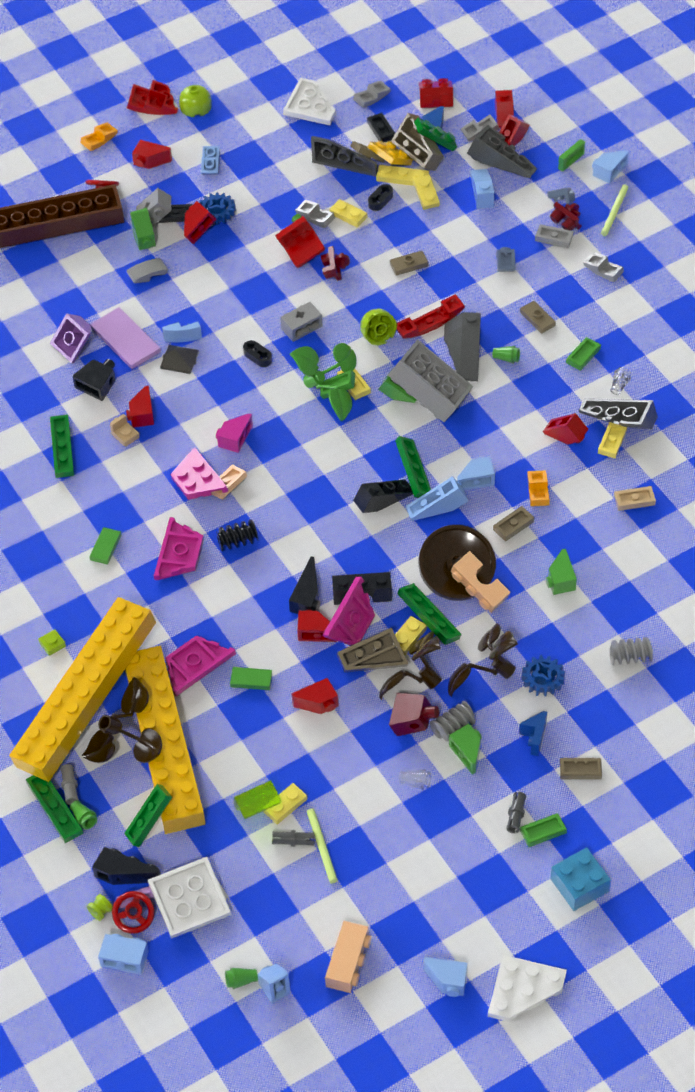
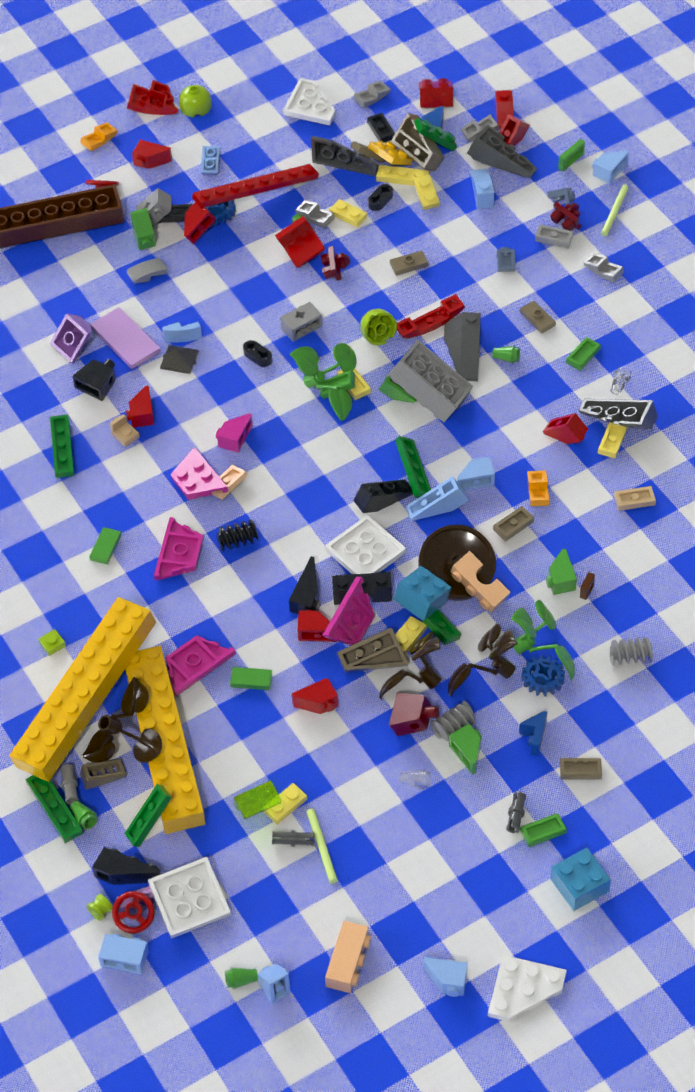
(98, 780): none -> dark tan slope
(254, 185): none -> red plate
(365, 547): none -> white plate
(422, 593): none -> dark azure brick
(527, 640): none -> bright green plant
(587, 586): none -> reddish brown tile

